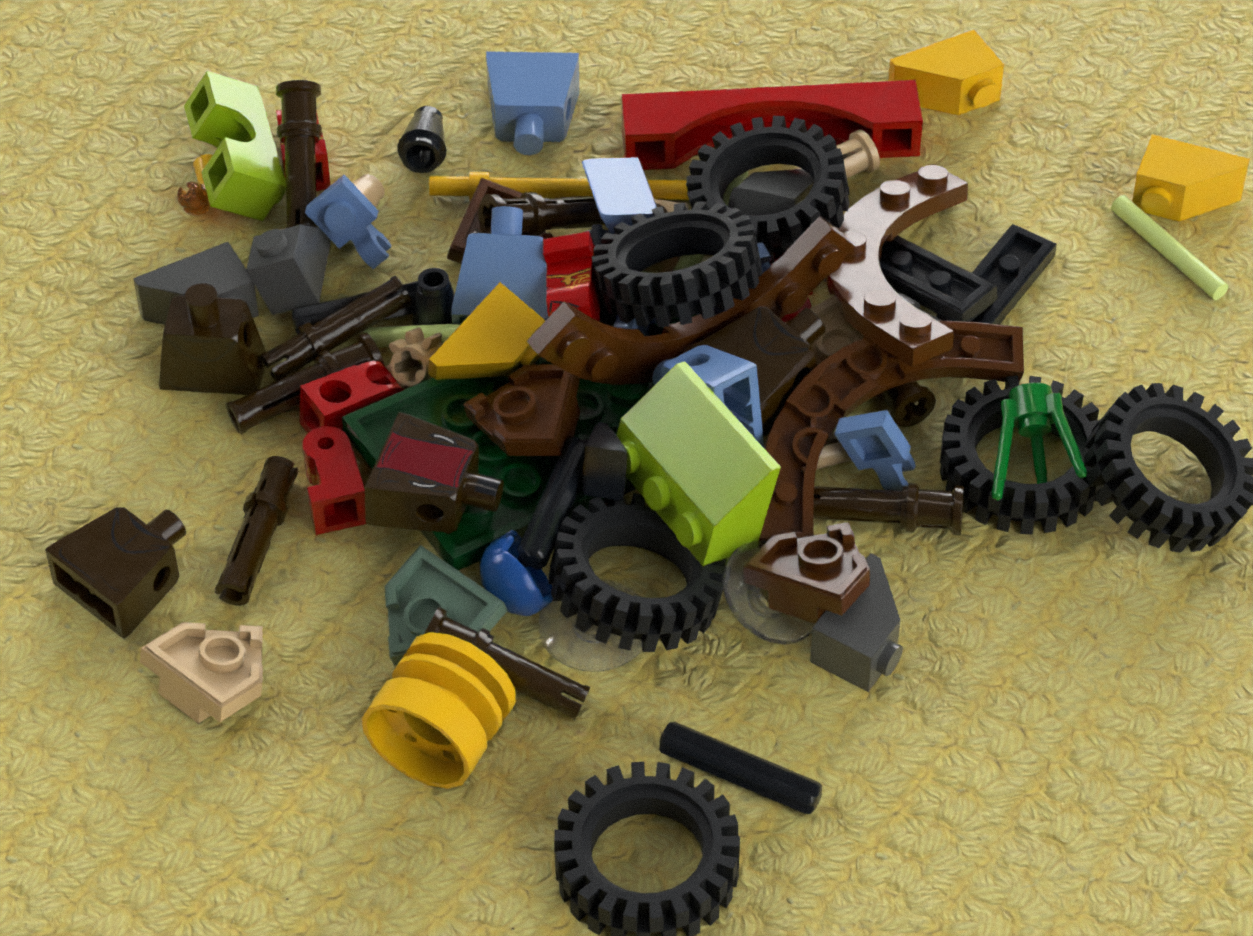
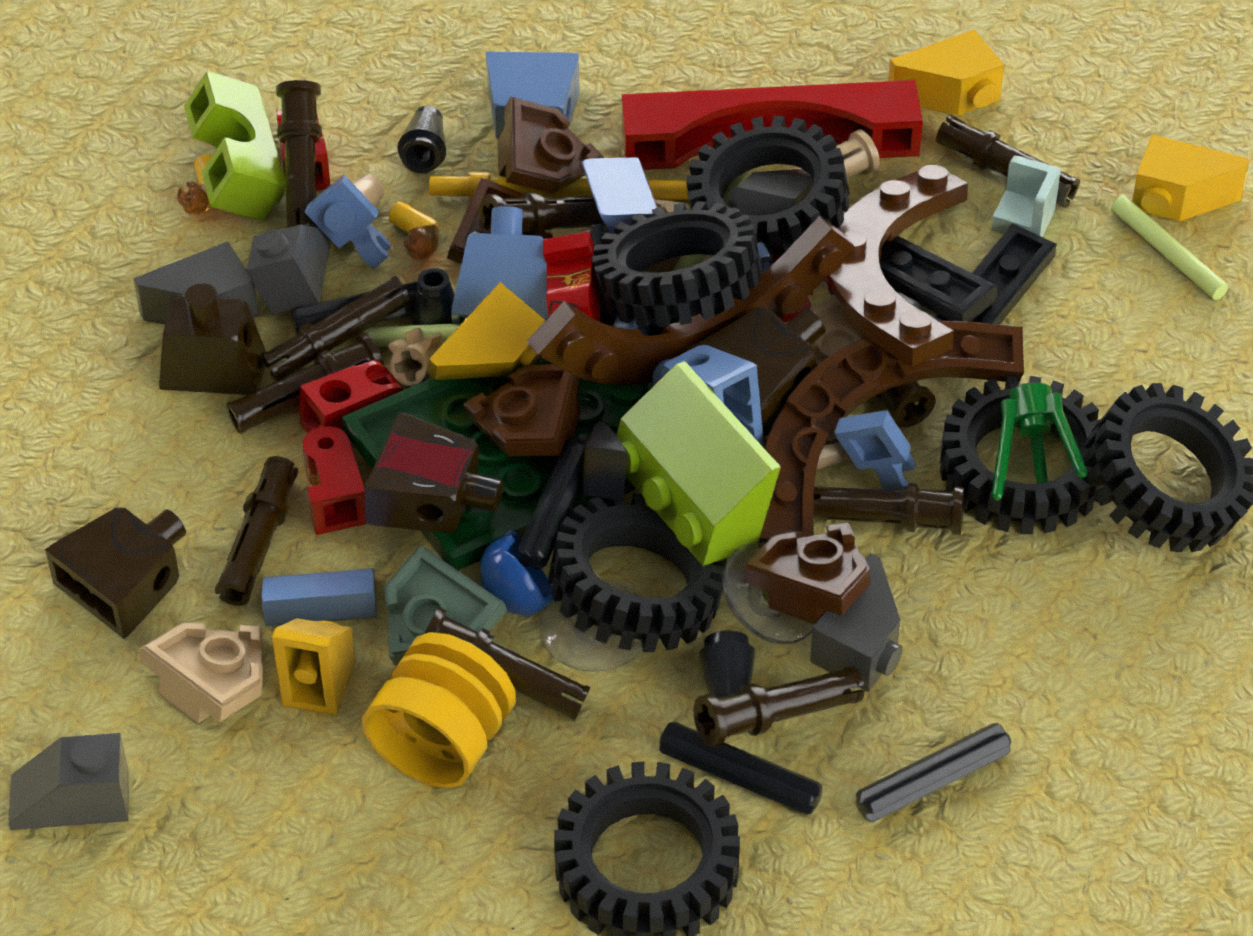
(72, 784): none -> dark grey slope
(313, 664): none -> yellow slope
(319, 596): none -> medium blue slope
(421, 230): none -> arm
(540, 148): none -> reddish brown plate
(727, 662): none -> black cone
(756, 708): none -> dark brown pin
(933, 772): none -> axle
(992, 153): none -> dark brown pin
(1028, 196): none -> light aqua panel

